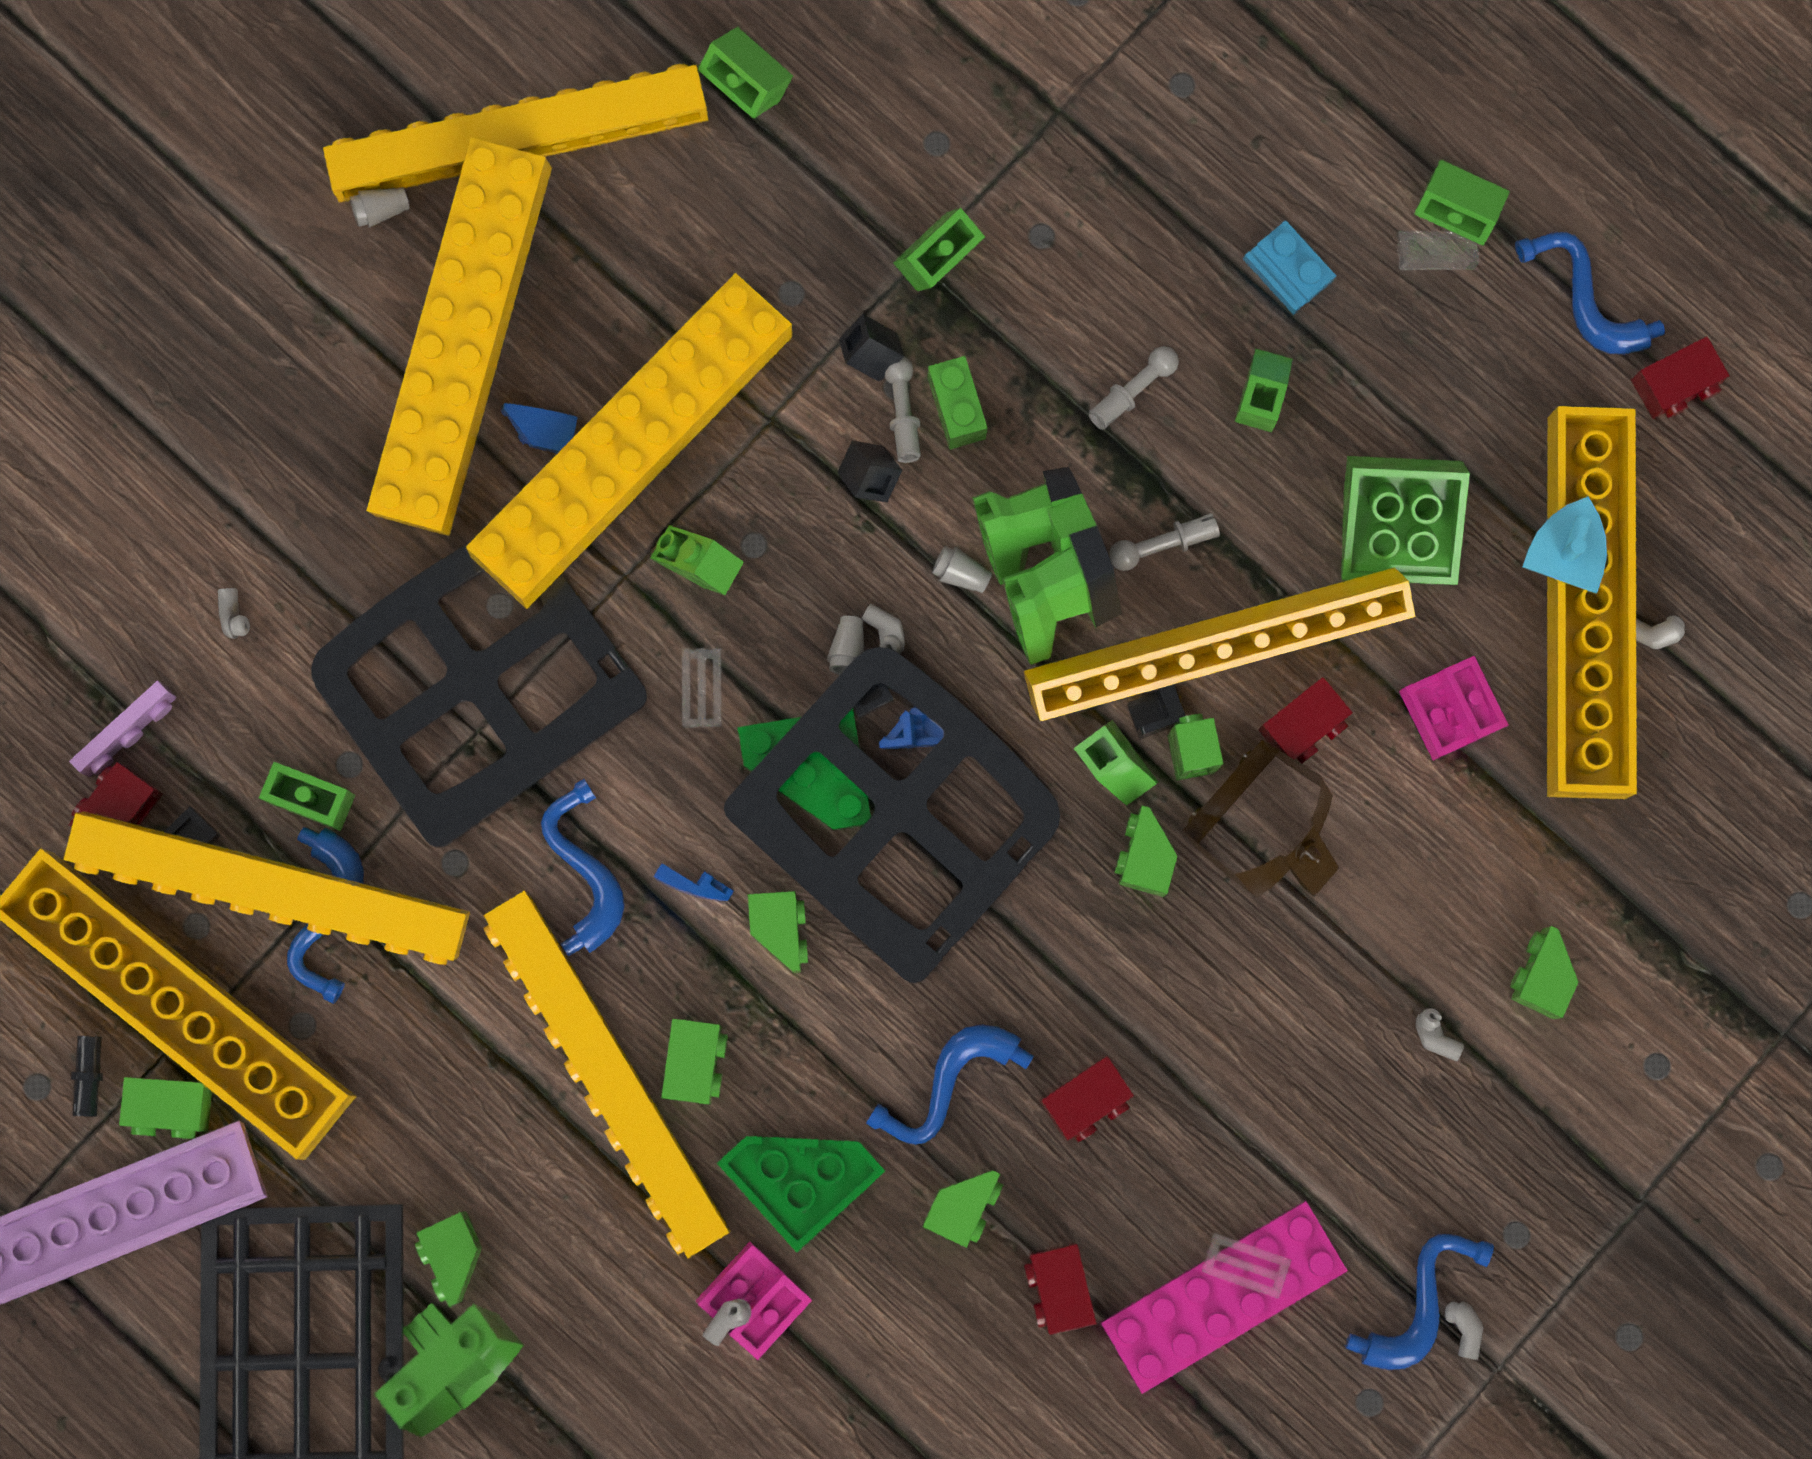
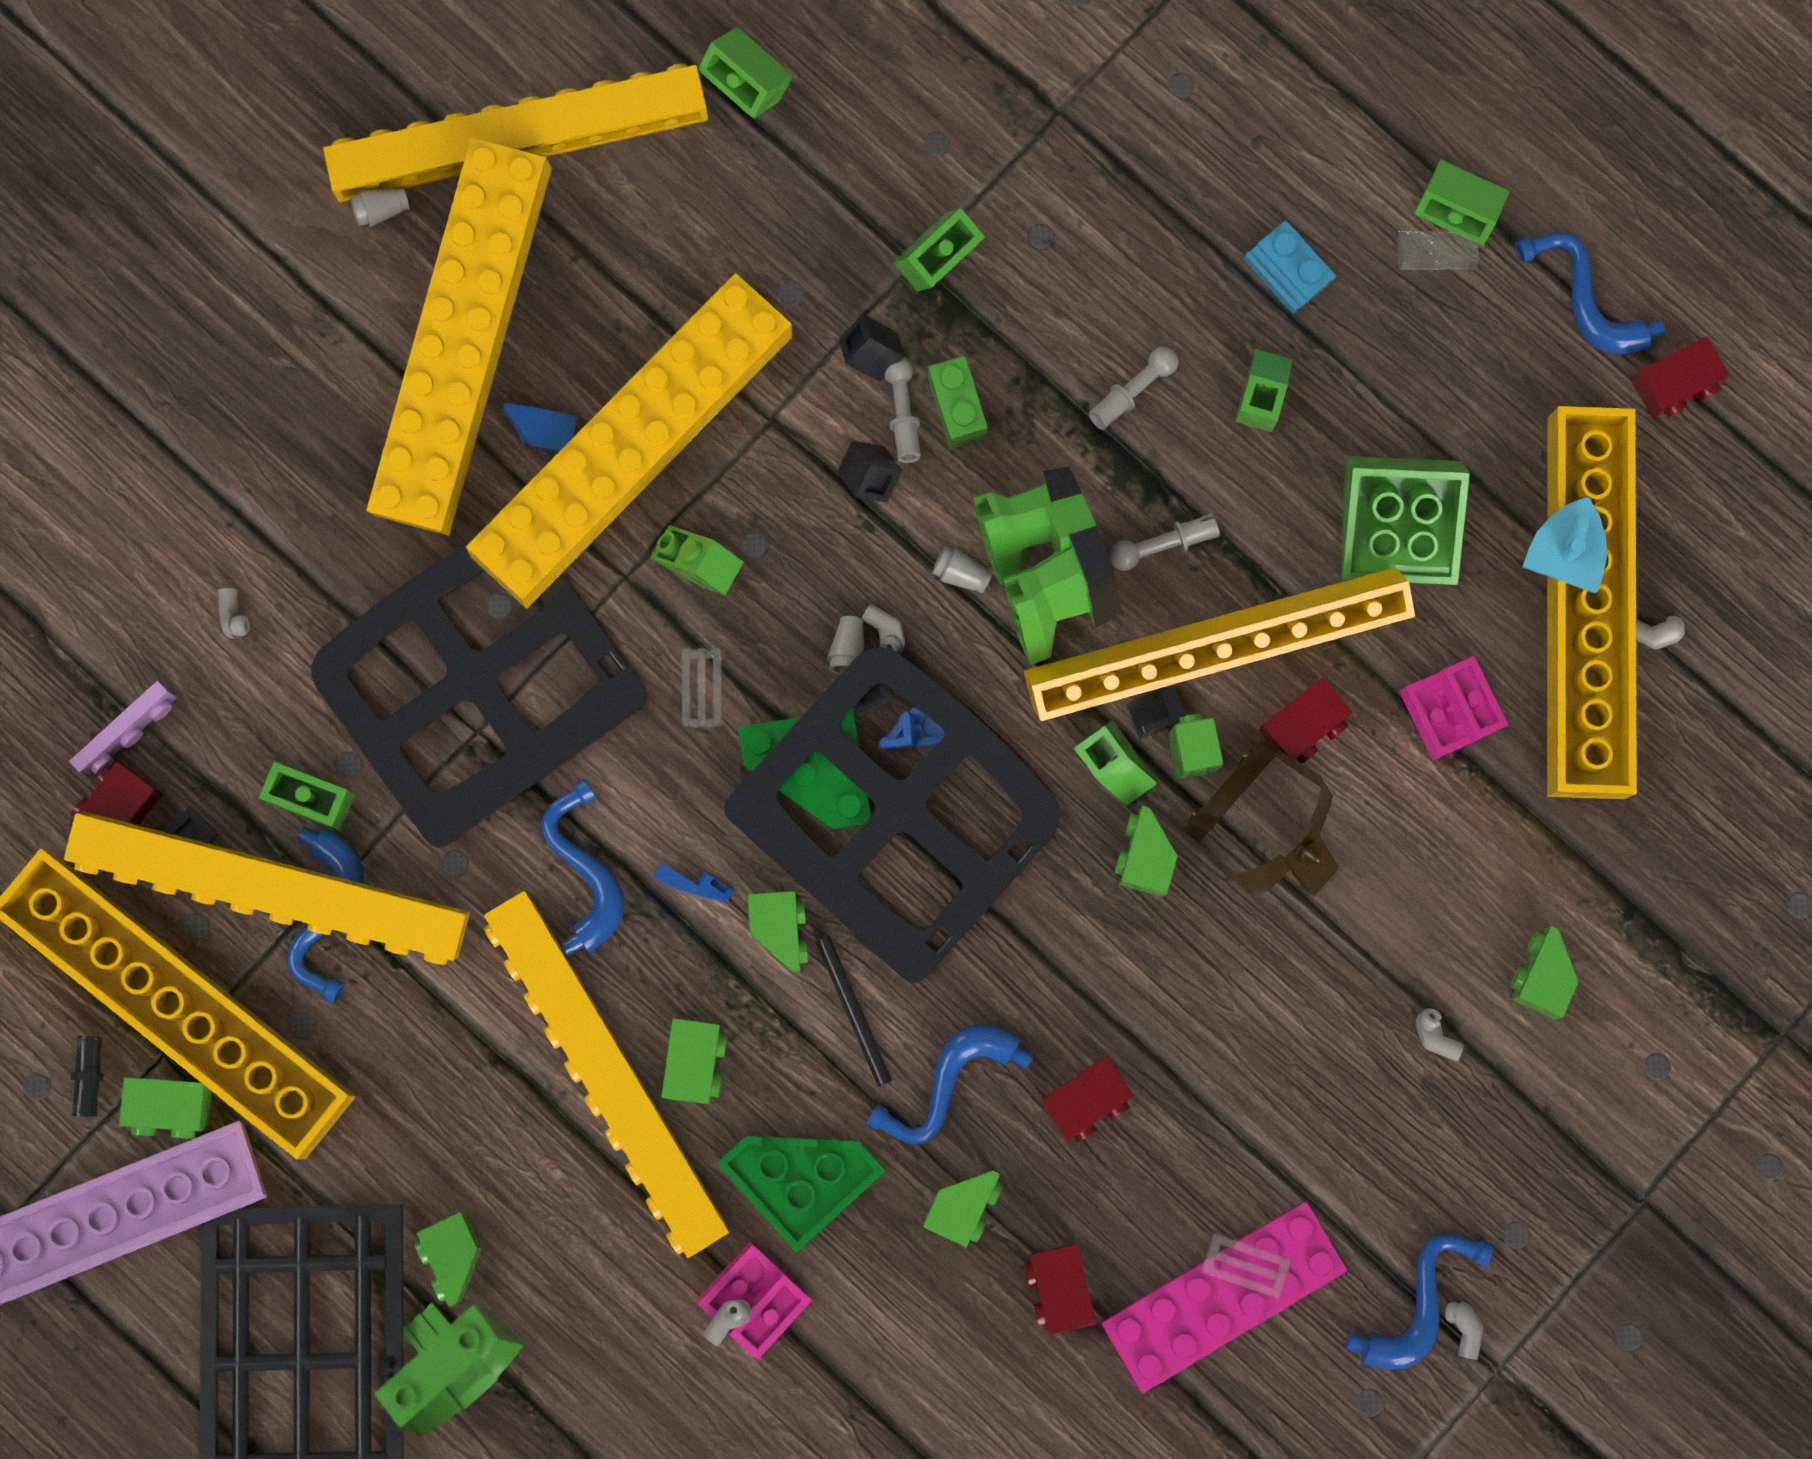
(853, 1011): none -> black bar

